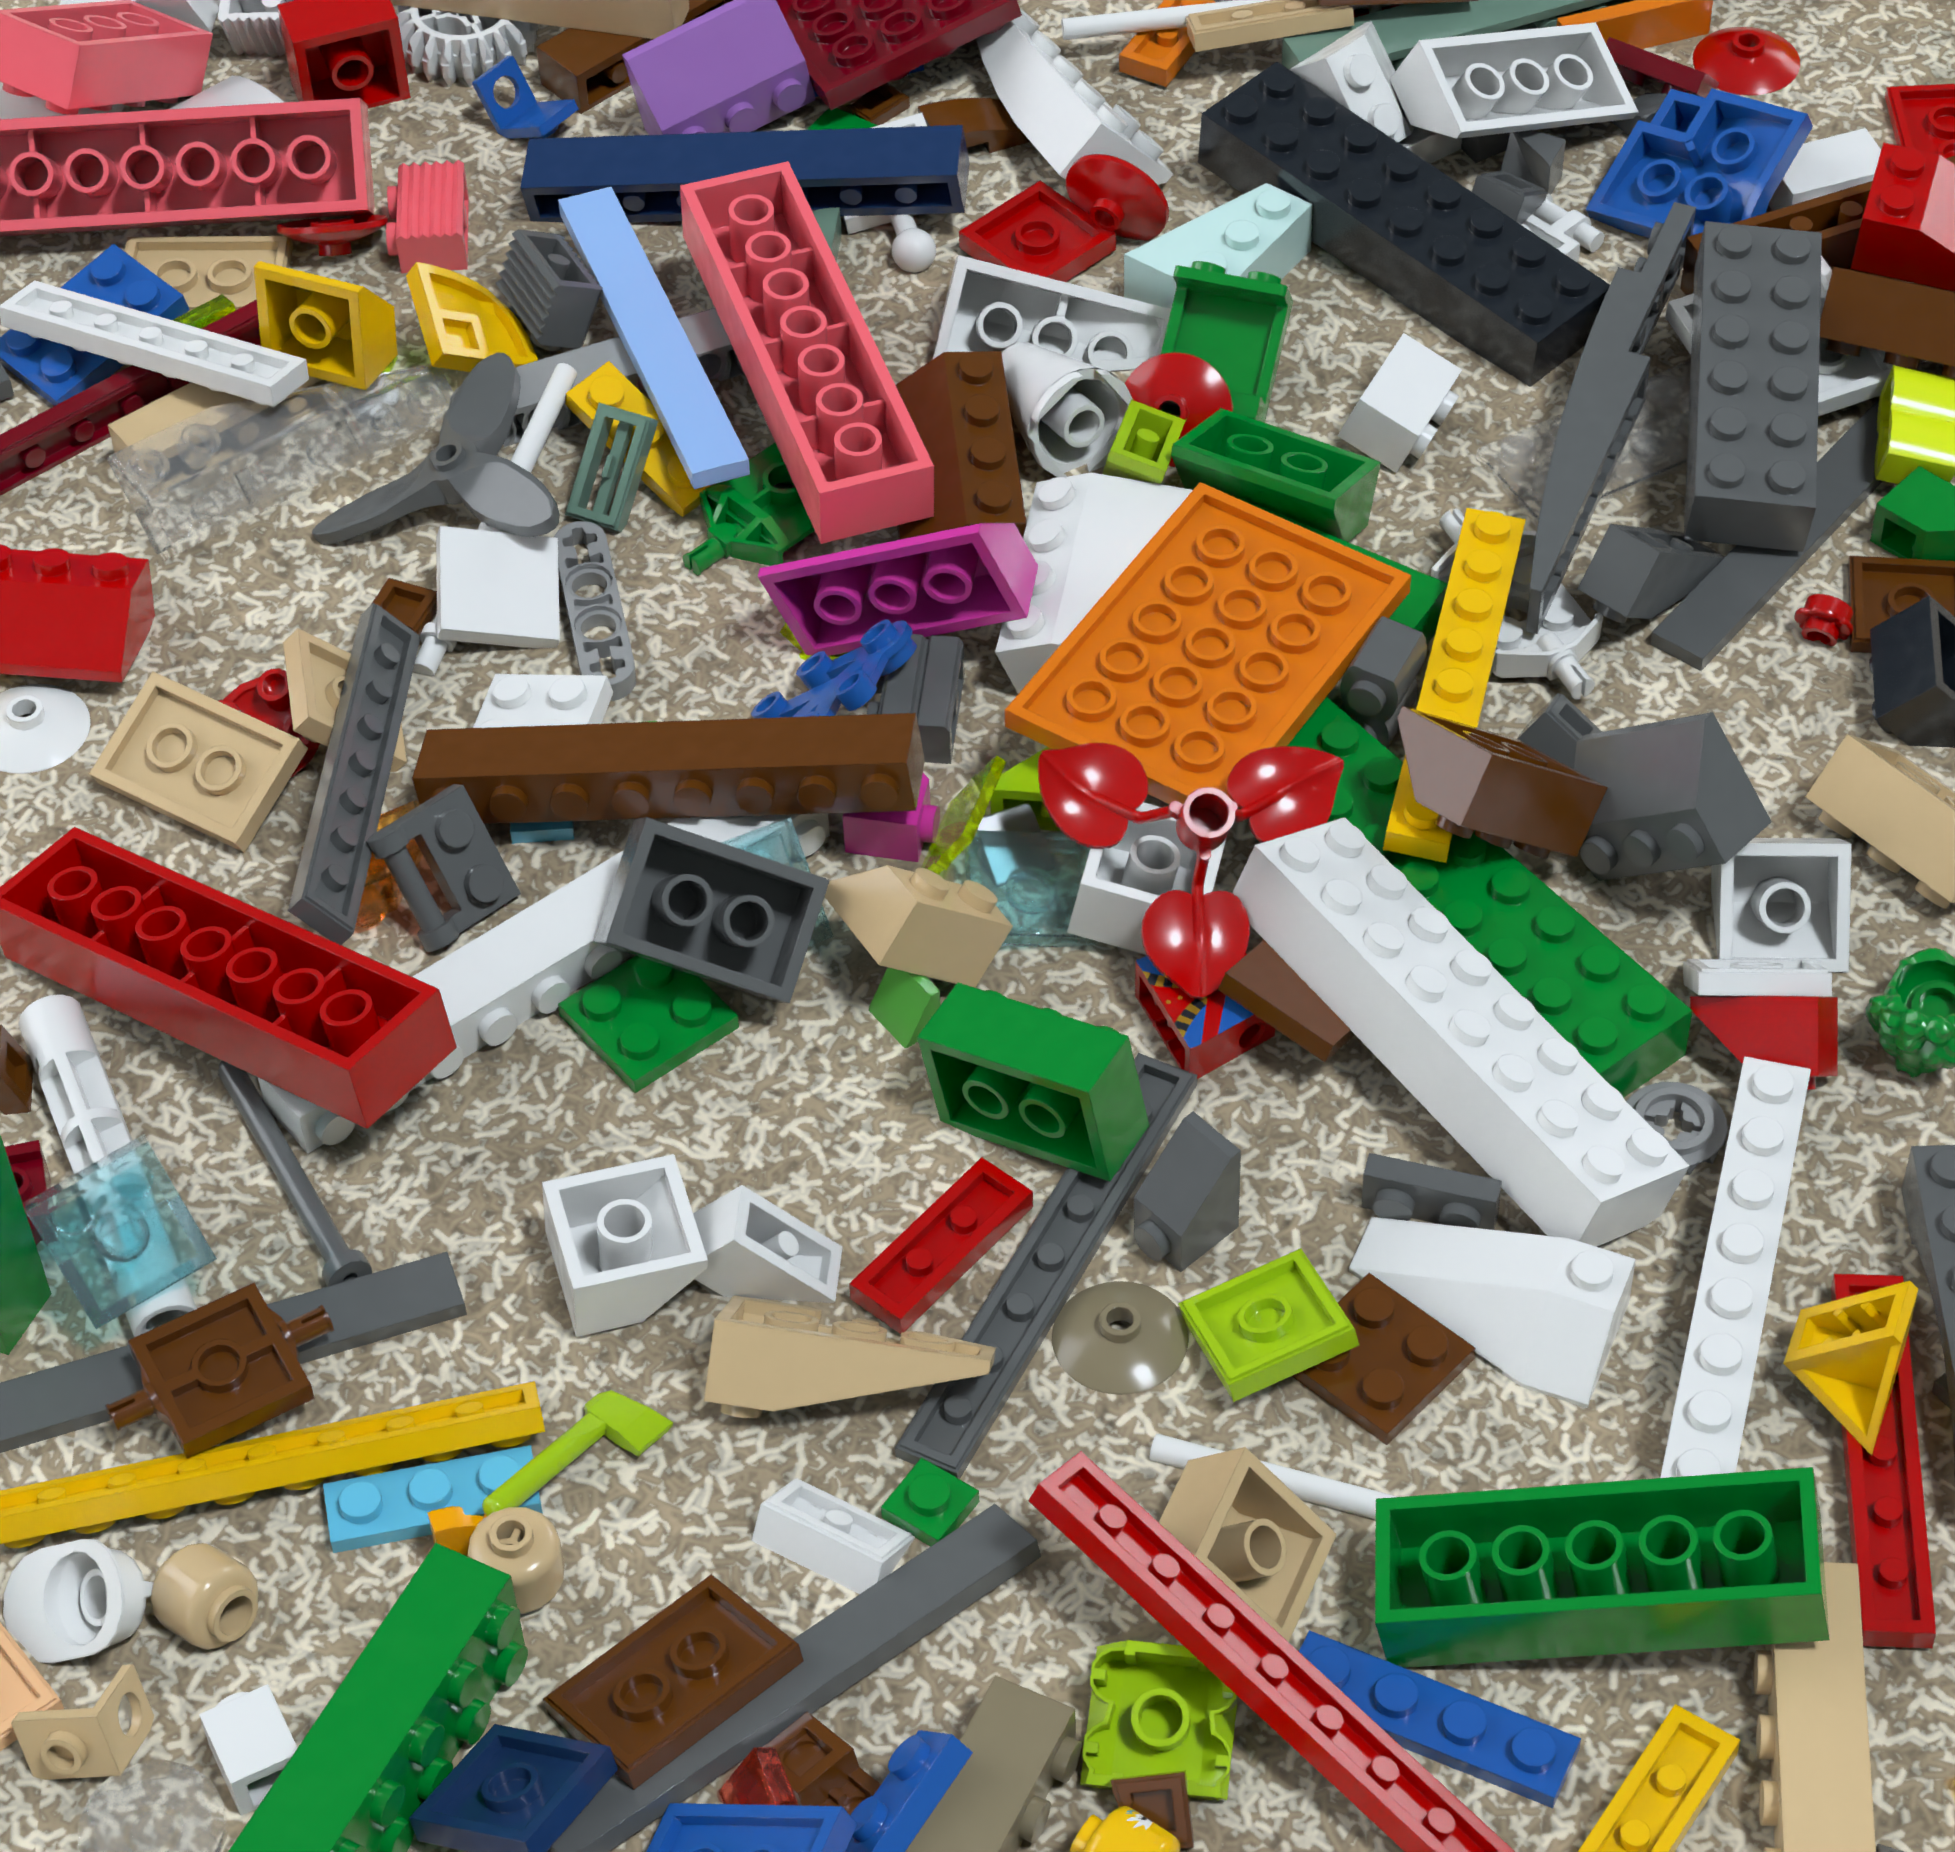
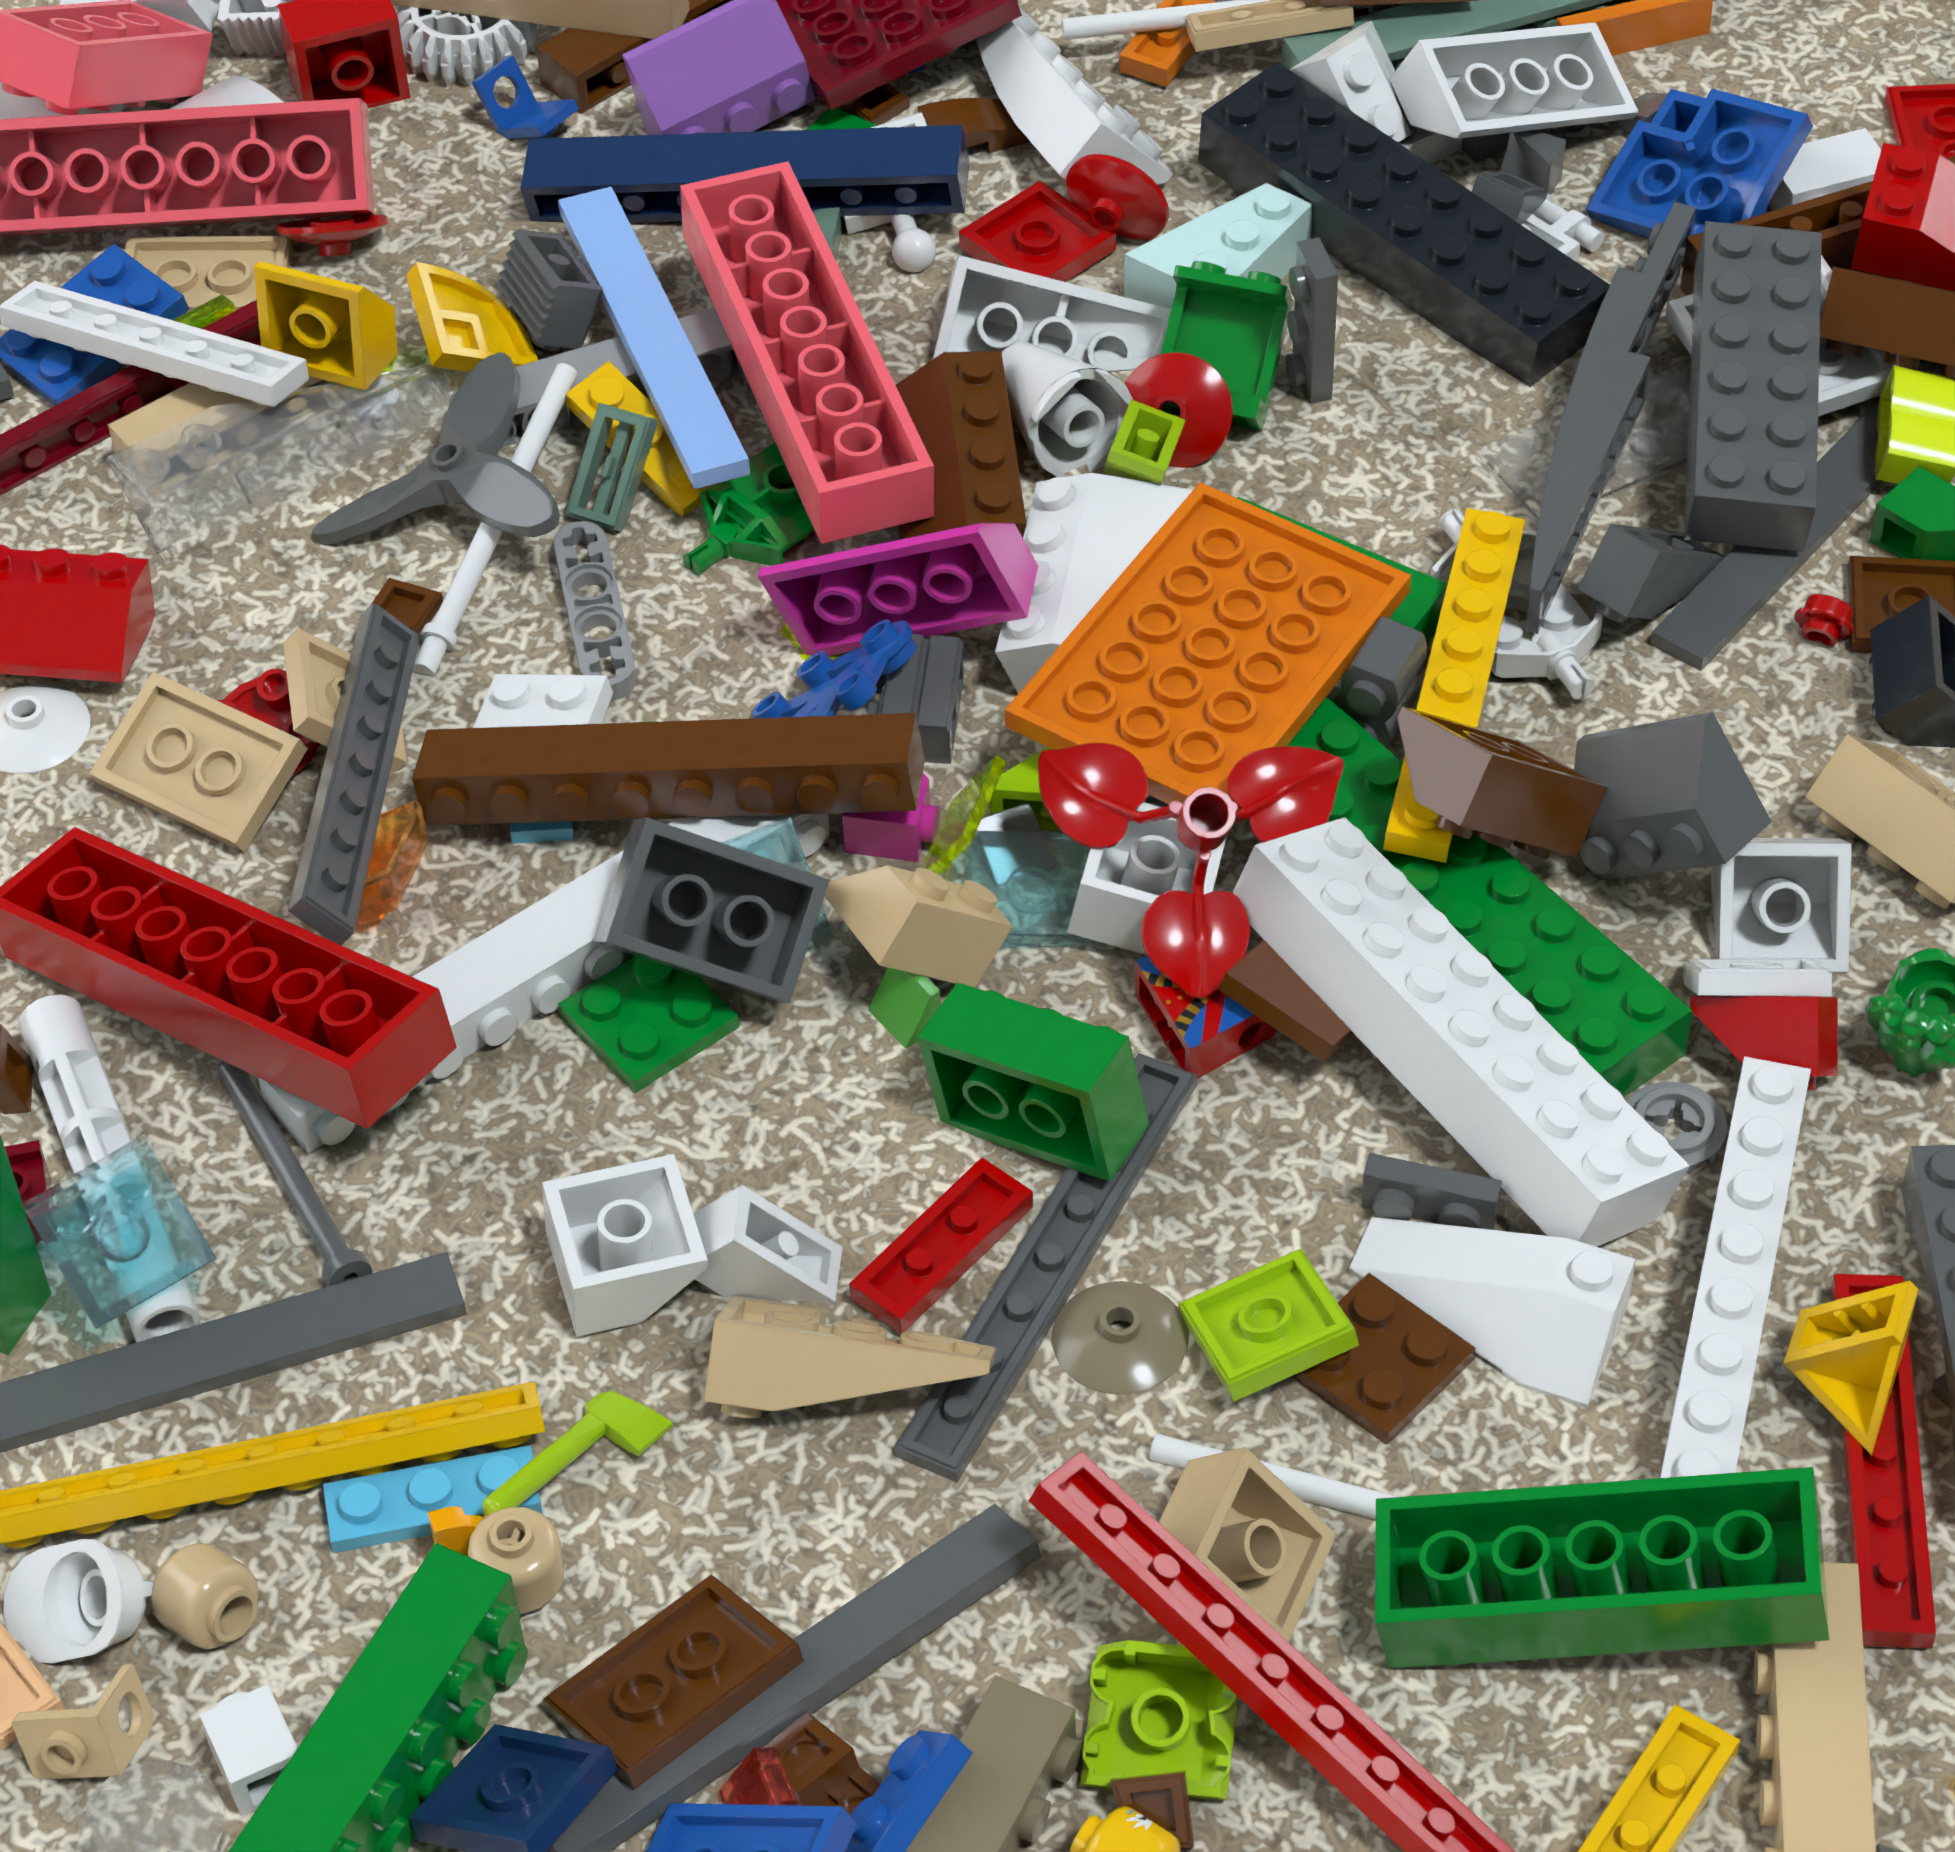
(220, 1369): reddish brown plate -> none
(429, 216): coral brick -> none
(459, 858): dark grey plate -> none
(497, 588): white tile -> none
(830, 1539): white slope -> none
(930, 1503): green plate -> none
(1189, 1195): dark grey slope -> none
(1280, 472): green slope -> none
(1312, 321): none -> dark grey plate
(1400, 403): white brick -> none
(1449, 1722): blue plate -> none
(1558, 729): dark grey slope -> none
(1639, 64): dark red plate -> none
(1747, 60): red dish -> none

